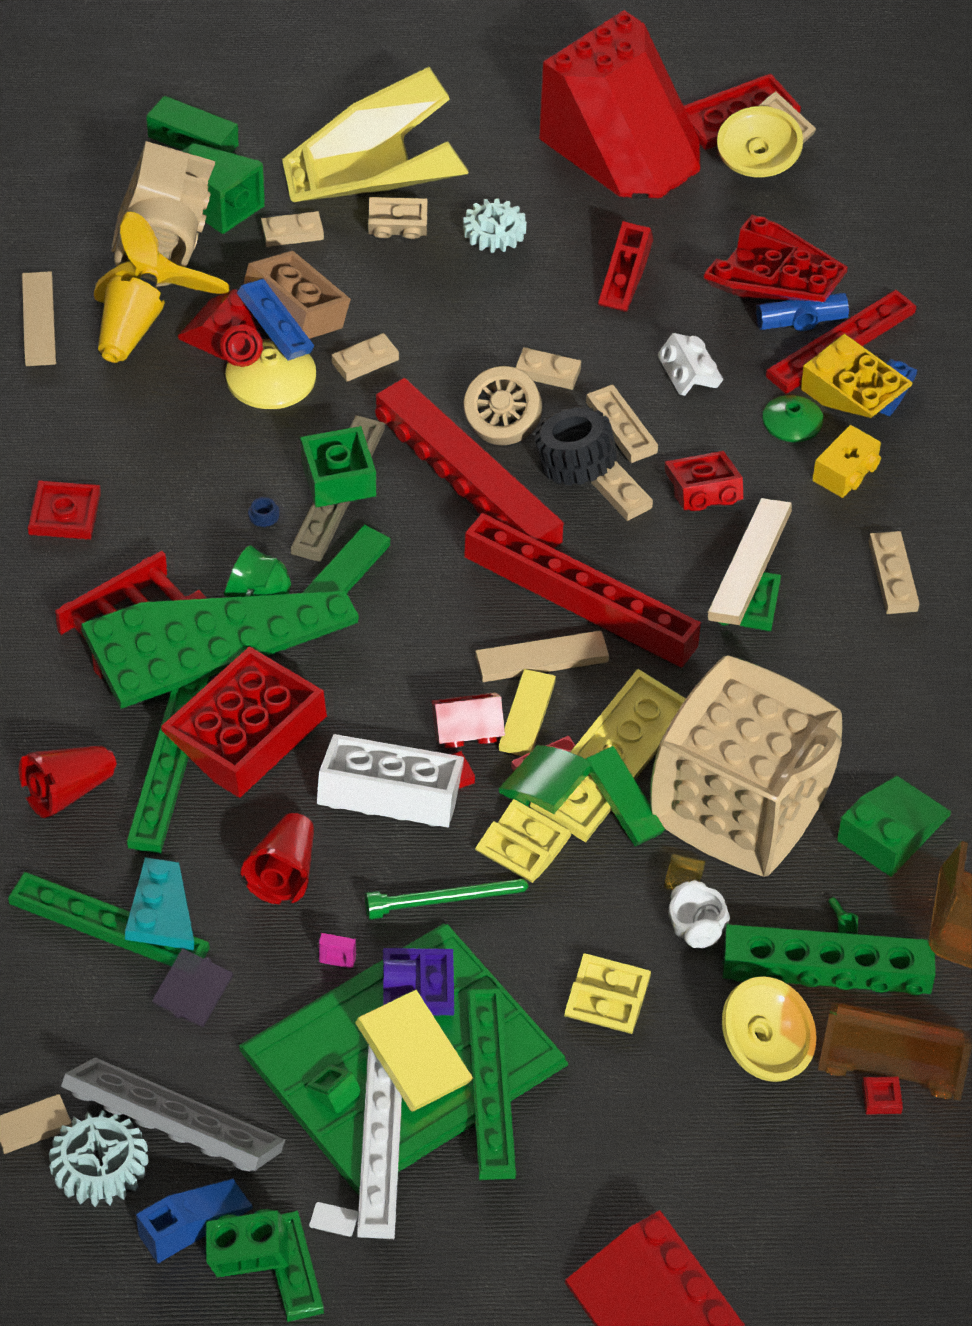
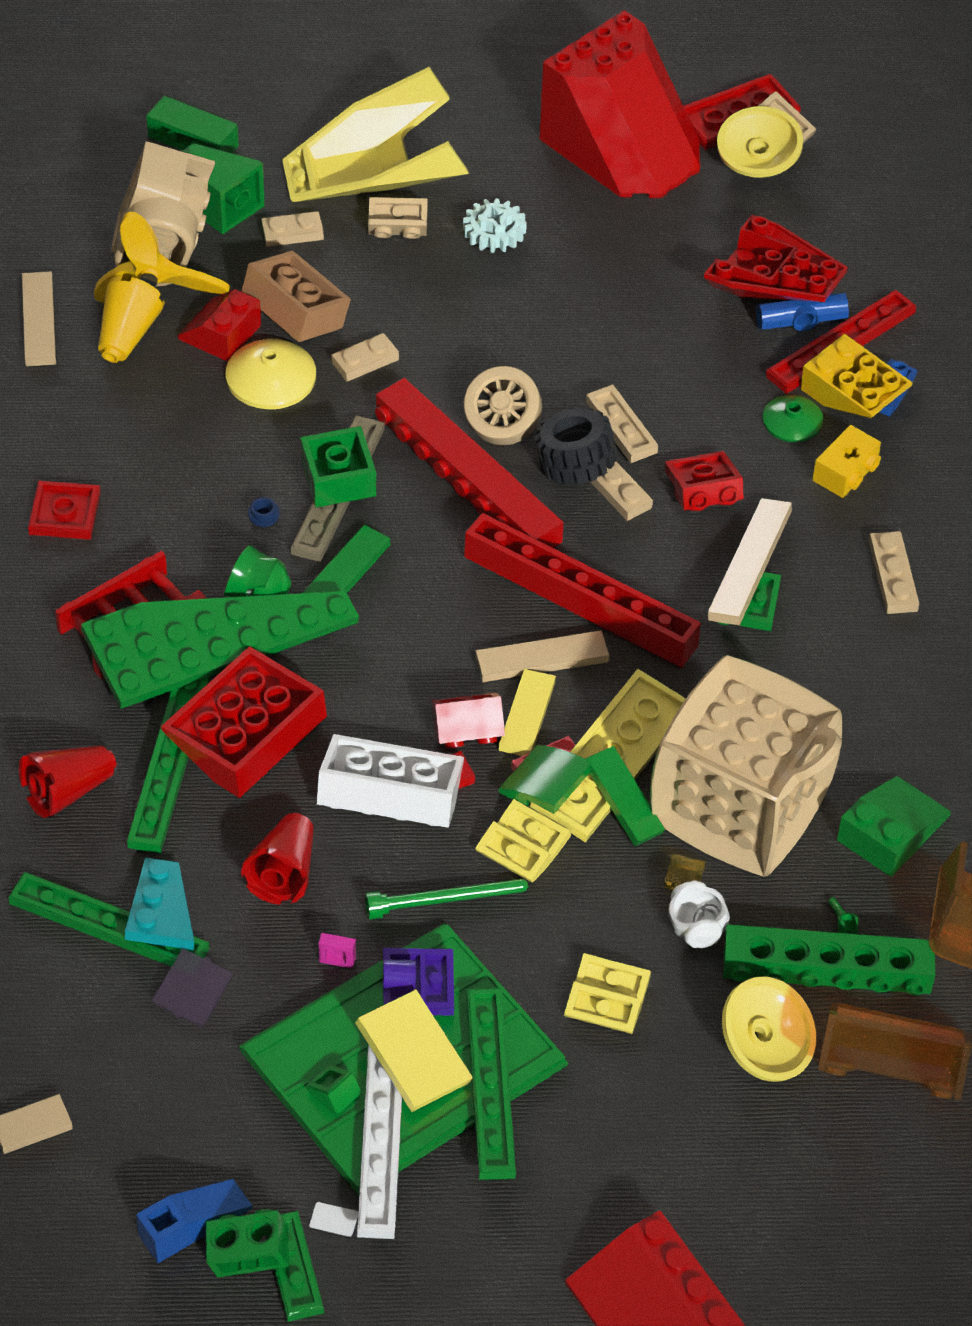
(79, 1169): light aqua gear -> none
(173, 1113): light grey plate -> none
(241, 345): red brick -> none
(275, 319): blue plate -> none
(549, 368): tan plate -> none
(626, 266): red slope -> none
(688, 363): white bracket -> none
(882, 1095): red tile -> none

